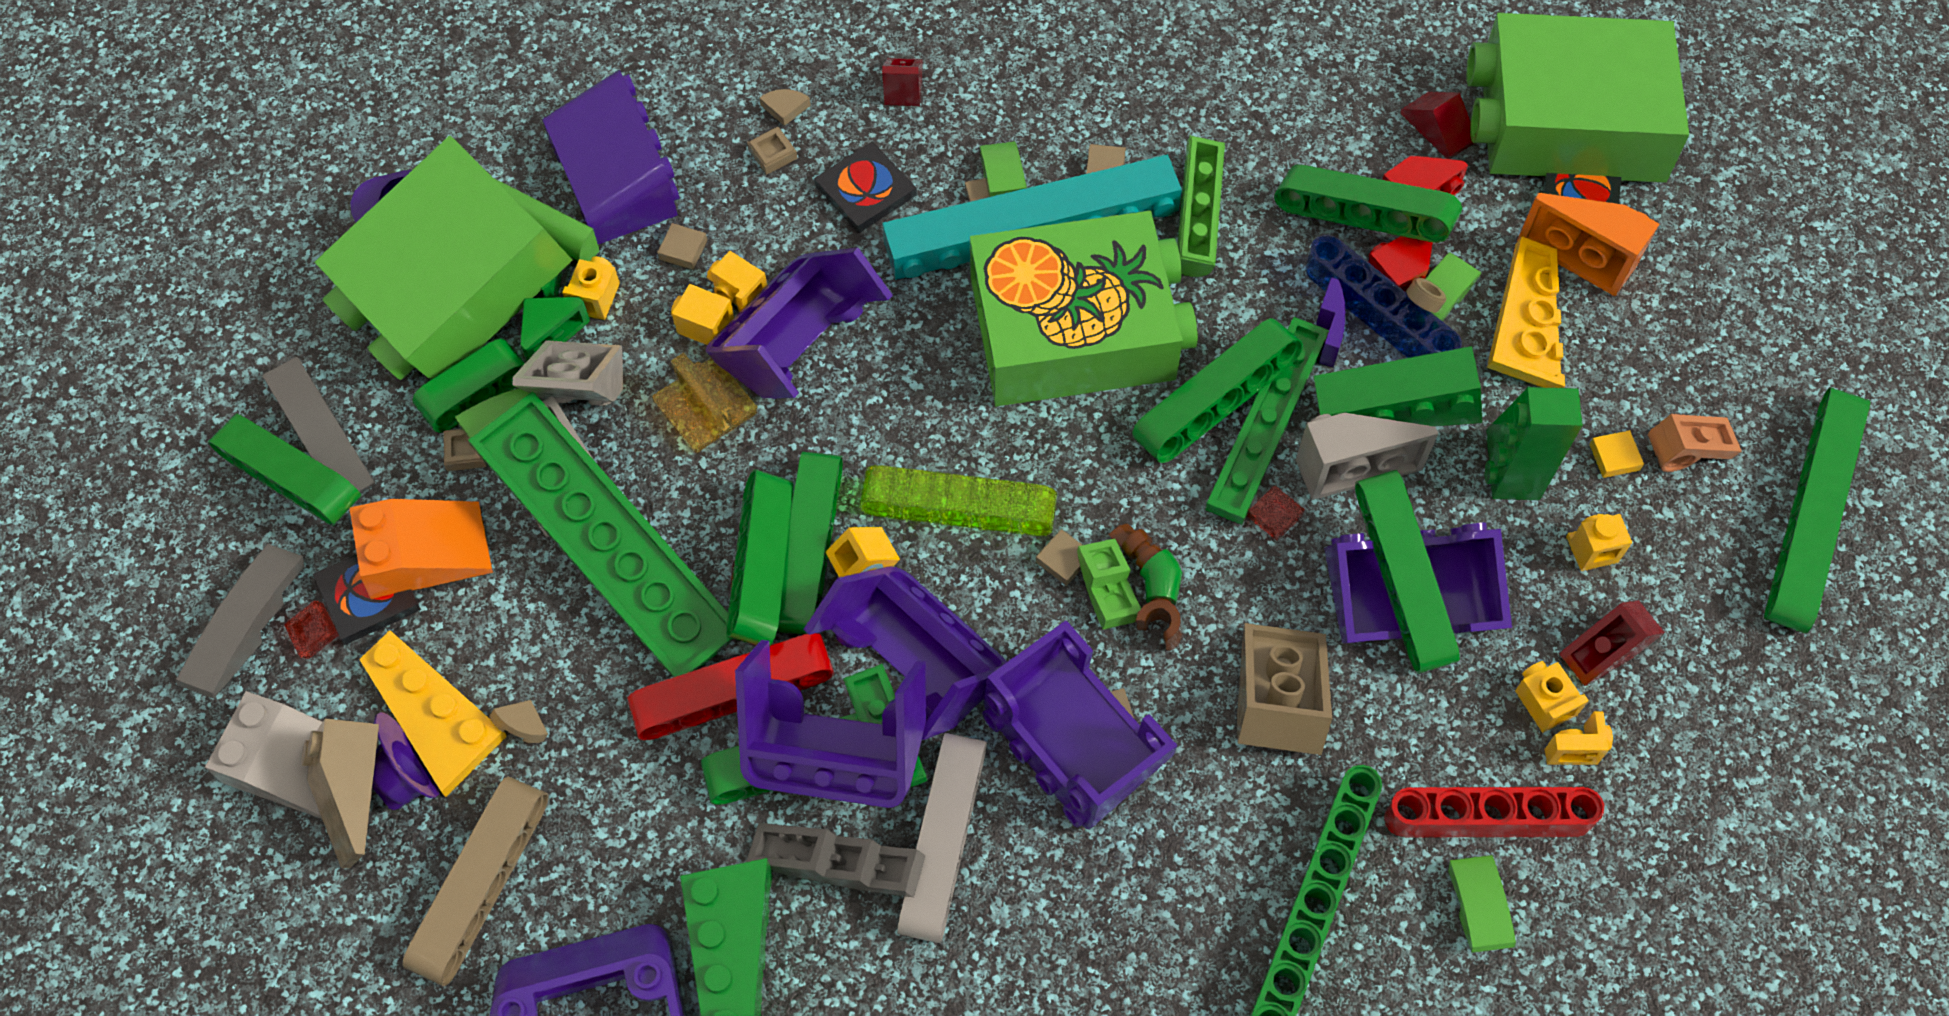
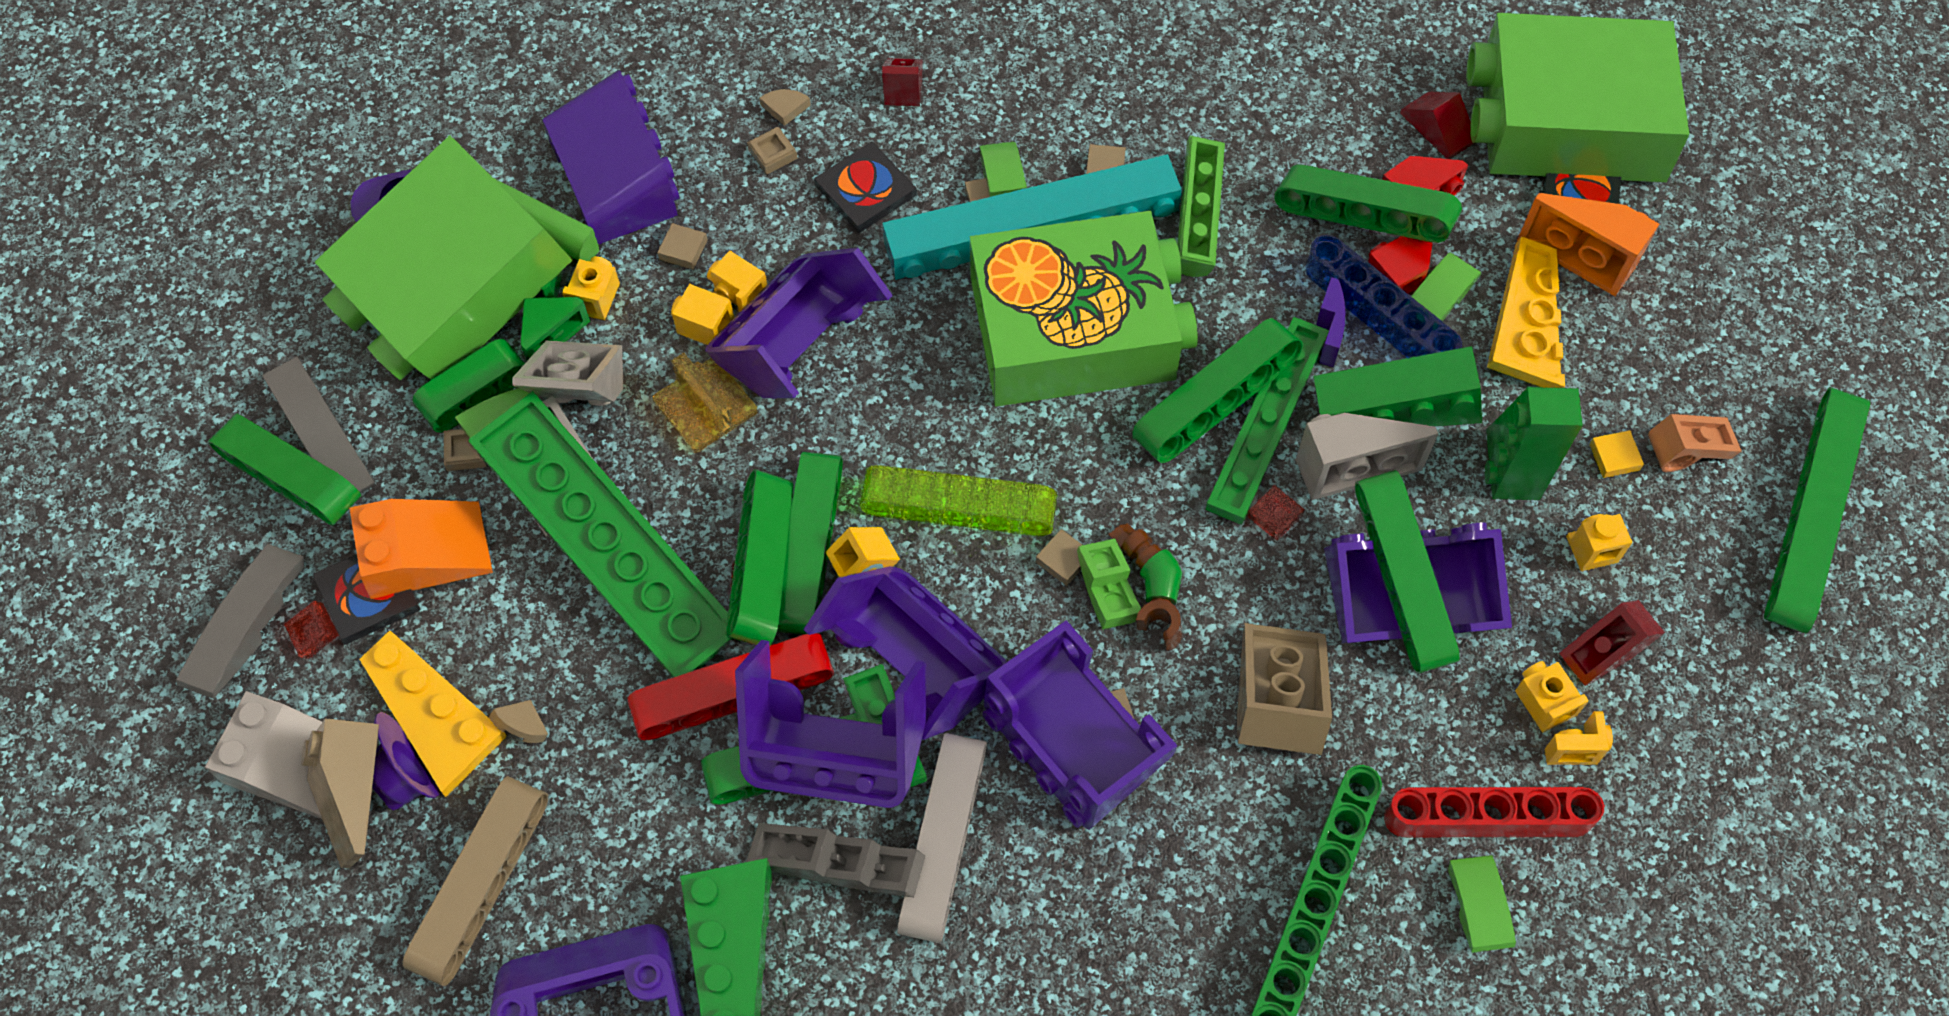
(1426, 295): dark tan tile -> none

